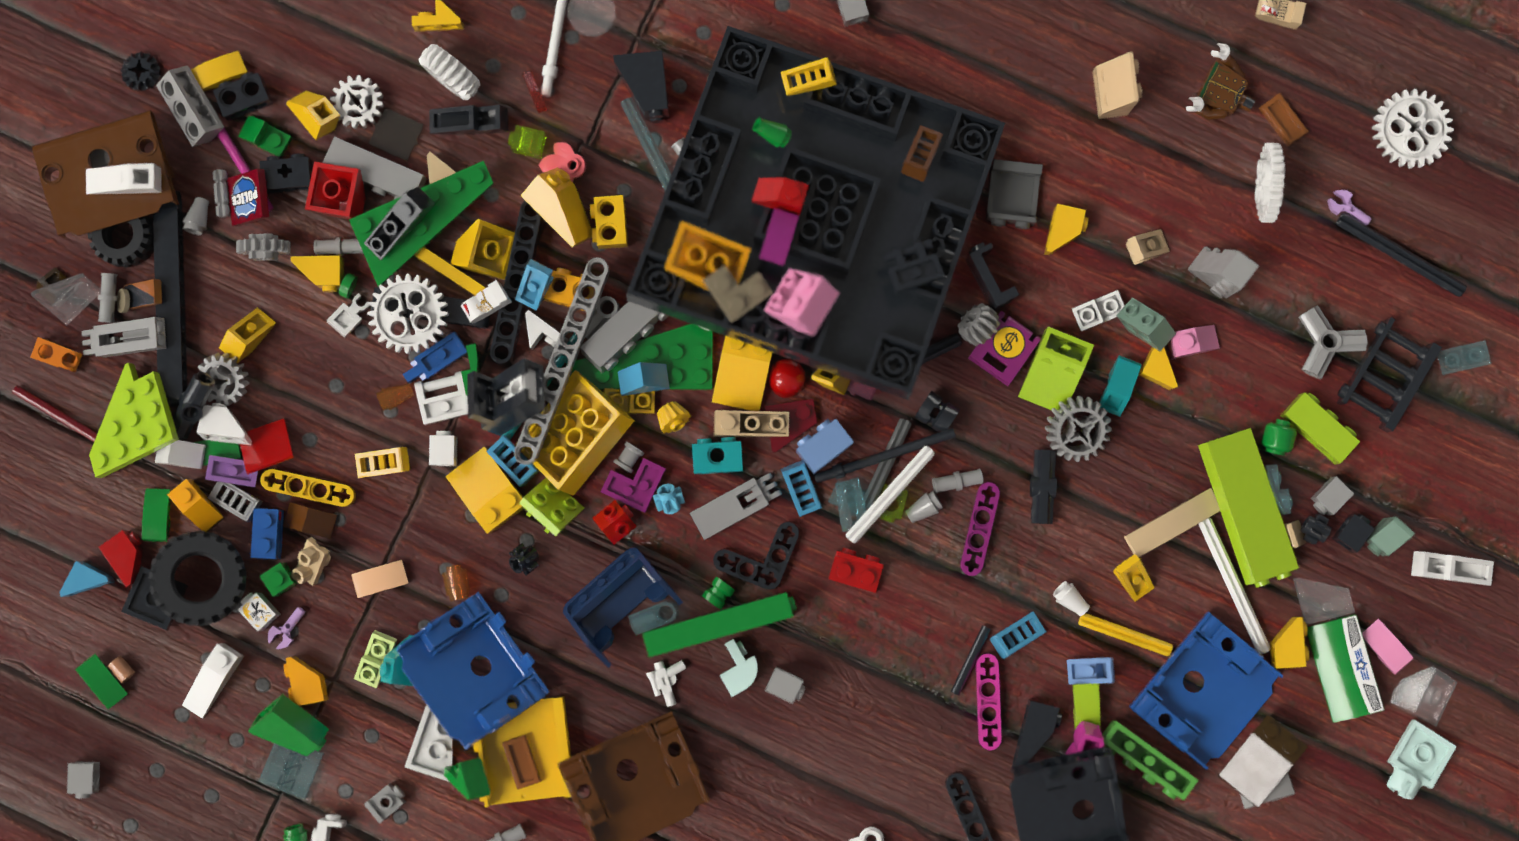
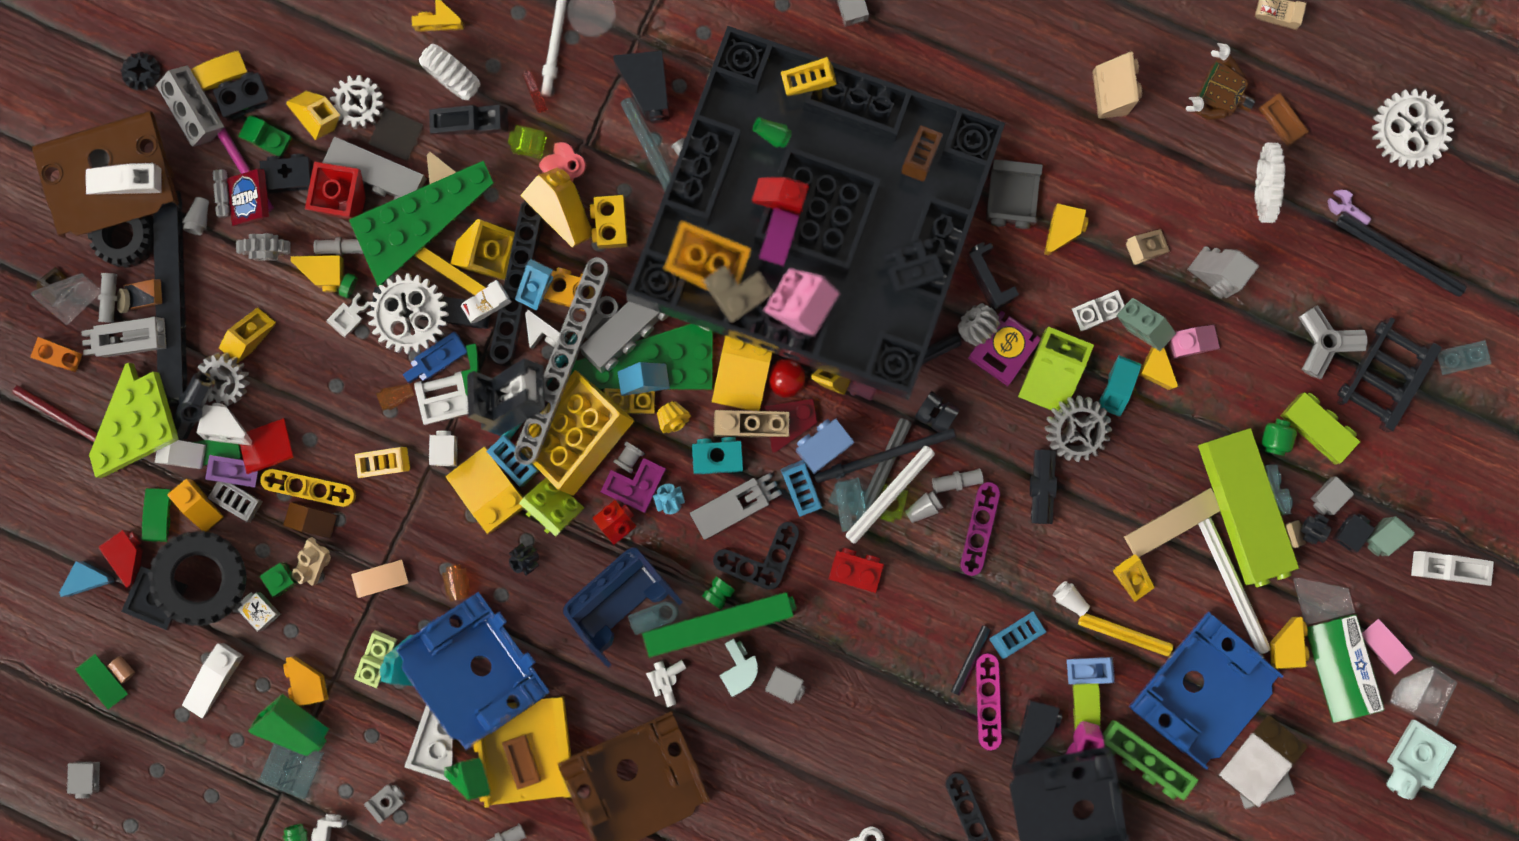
(267, 533): blue brick -> none
(286, 629): lavender bar -> none
(399, 222): black slope -> none

